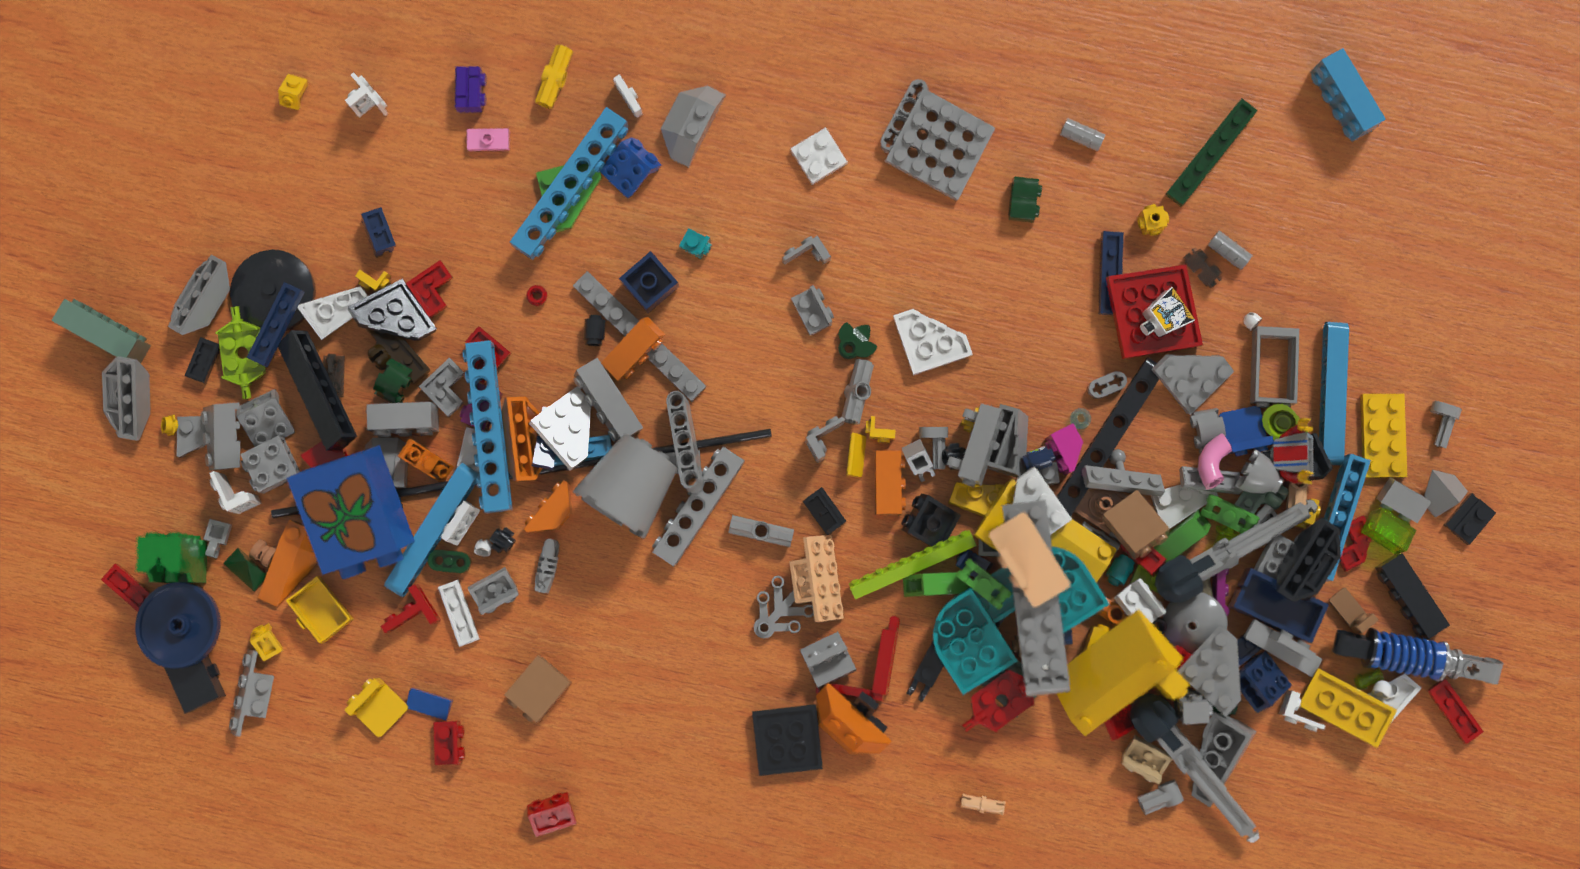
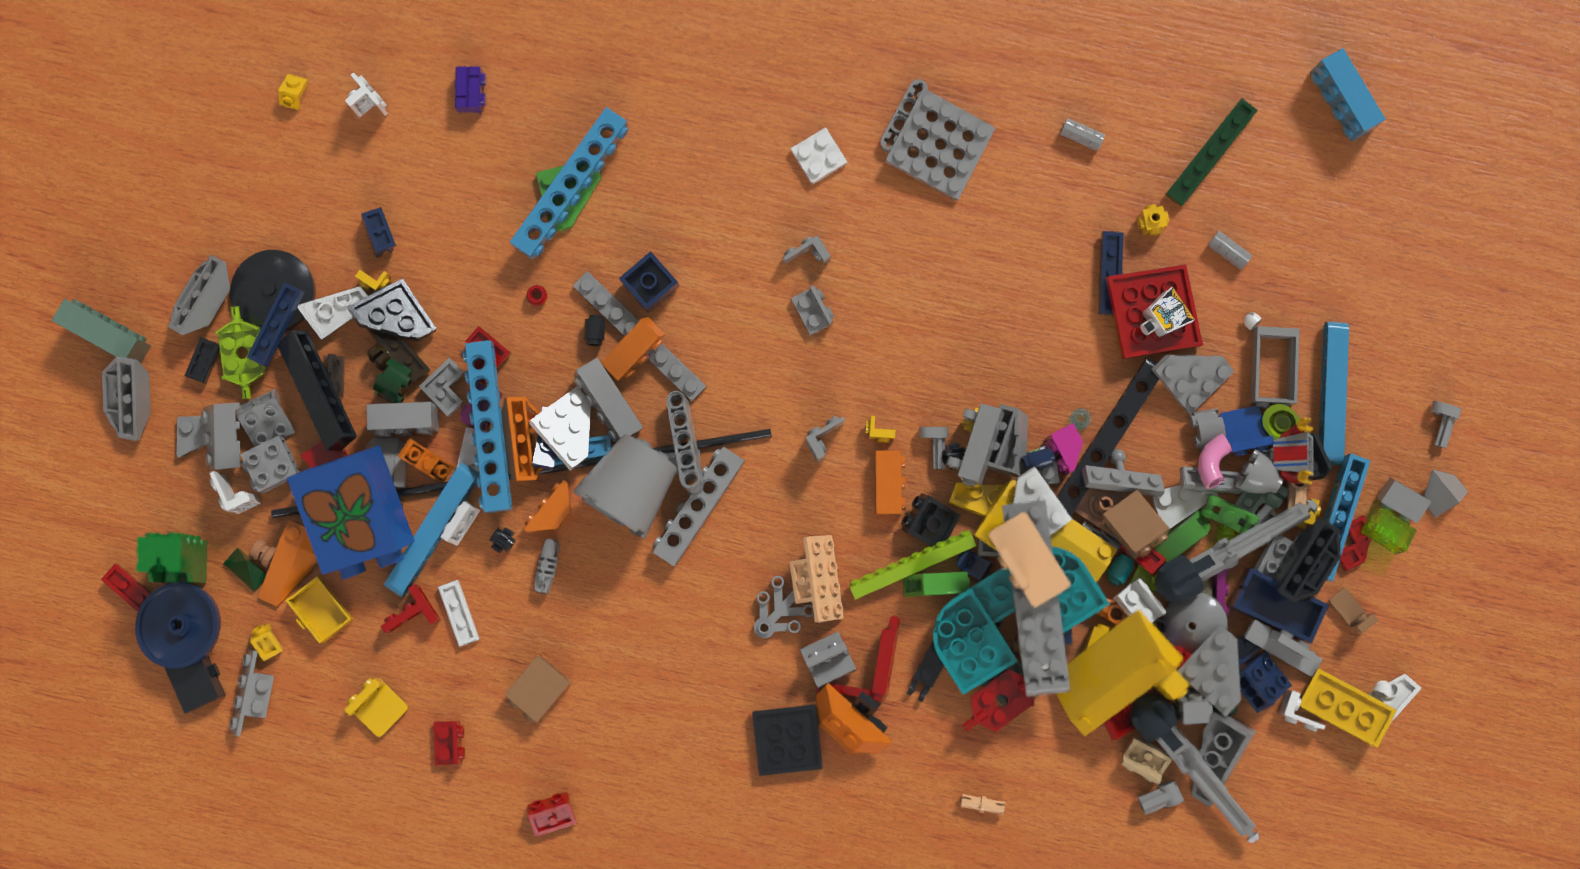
(169, 425): yellow plate -> none
(216, 534): light grey plate -> none
(425, 287): red plate -> none
(429, 703): blue slope -> none
(450, 561): dark green plate -> none
(483, 548): white hinge -> none
(488, 139): bright pink plate -> none
(493, 591): light grey bracket -> none
(554, 76): yellow piece -> none
(628, 95): white plate -> none
(629, 166): blue bracket -> none
(690, 121): light grey wedge -> none
(695, 243): teal bracket -> none
(775, 534): light grey piece -> none
(824, 511): black hinge -> none
(856, 338): dark green plate -> none
(856, 455): yellow slope -> none
(859, 381): light grey piece -> none
(918, 459): light grey brick -> none
(929, 342): white plate -> none
(984, 583): bright green plate -> none
(1024, 199): dark green brick -> none
(1105, 380): light grey beam -> none
(1209, 272): clear smoke hinge -> none
(1368, 679): clear neon green pin -> none
(1384, 435): yellow plate -> none
(1412, 596): black brick -> none
(1415, 656): piece -> none
(1455, 711): red plate -> none
(1469, 518): black plate -> none

